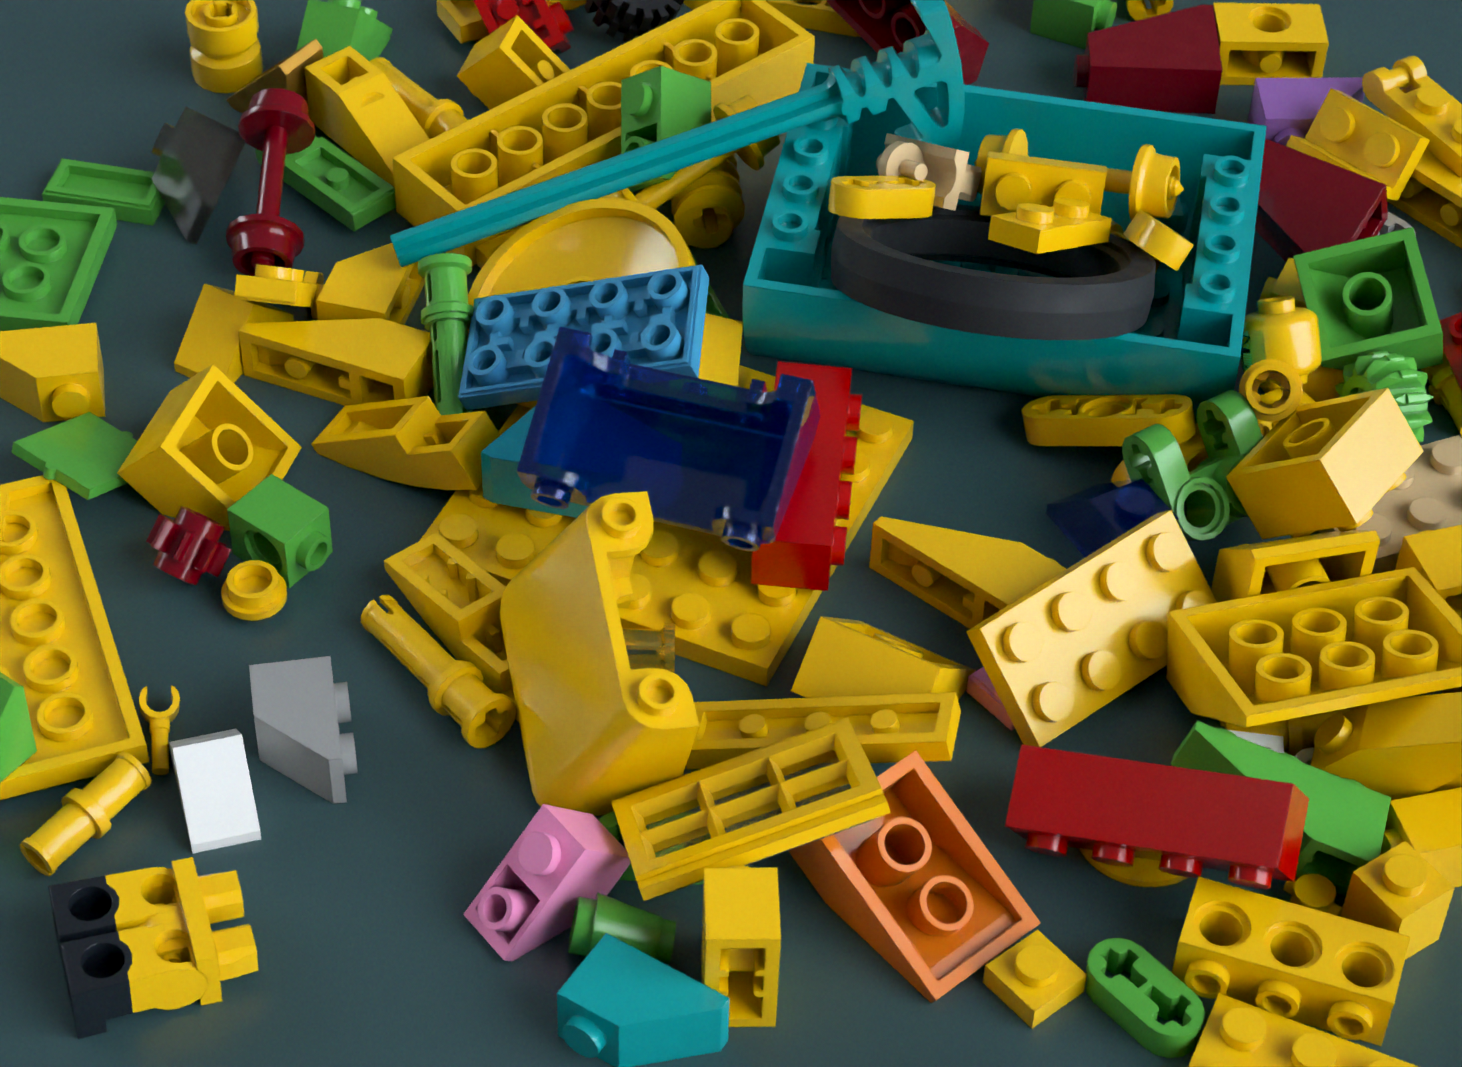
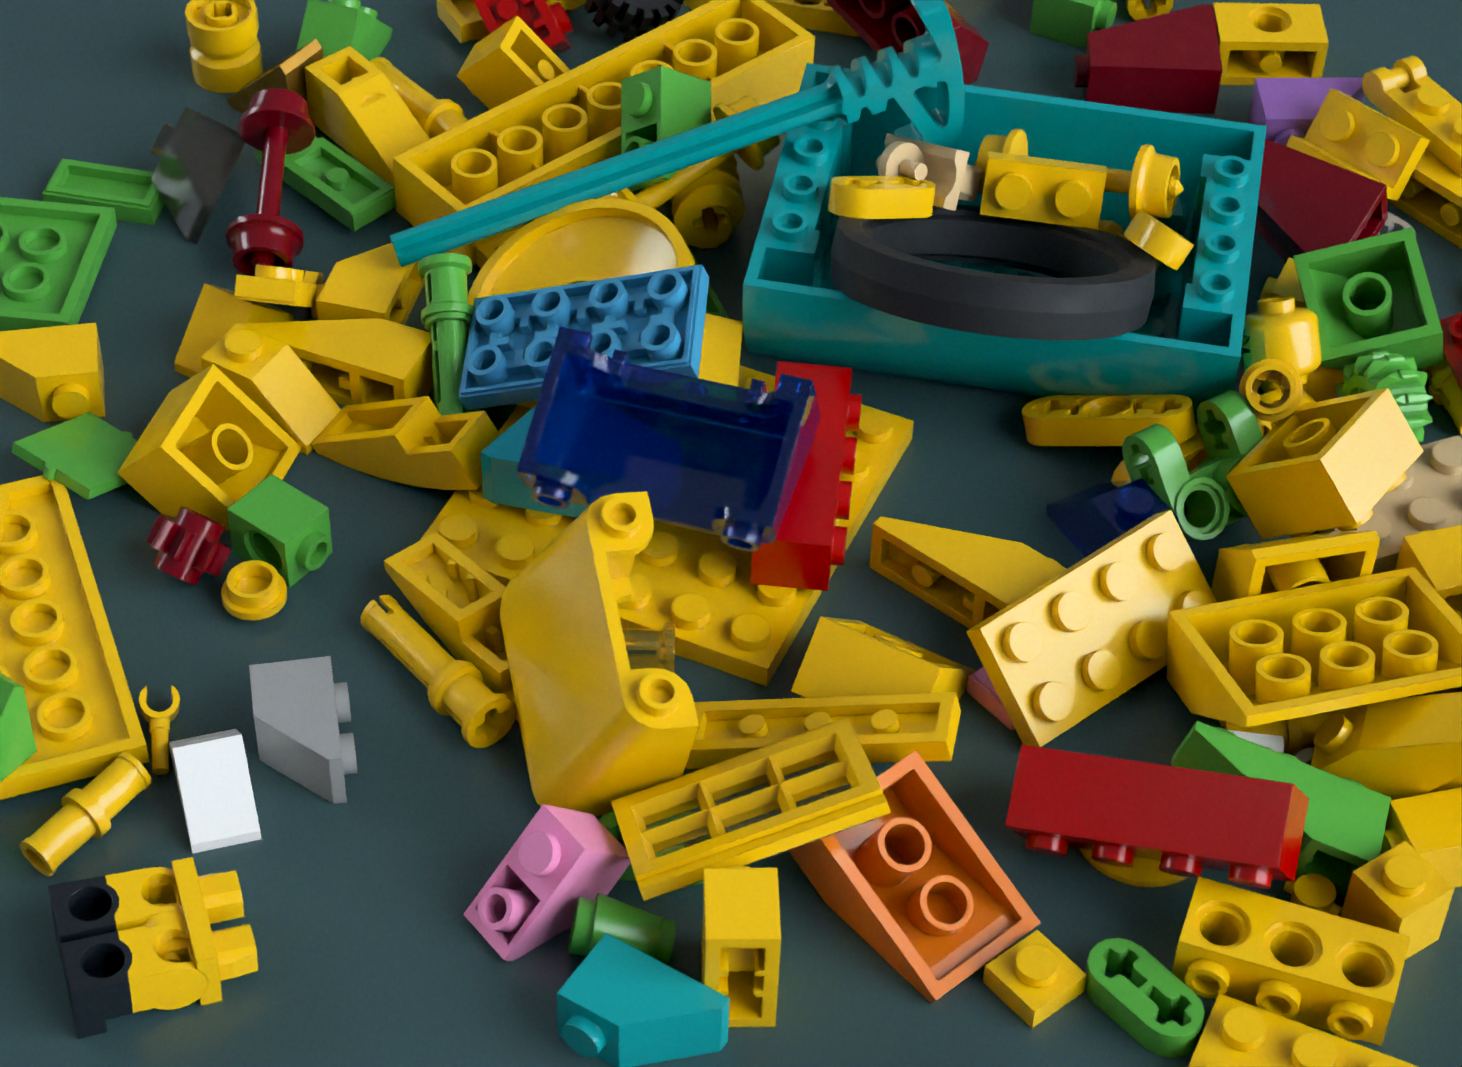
(274, 381): none -> yellow slope
(1050, 228): yellow plate -> none

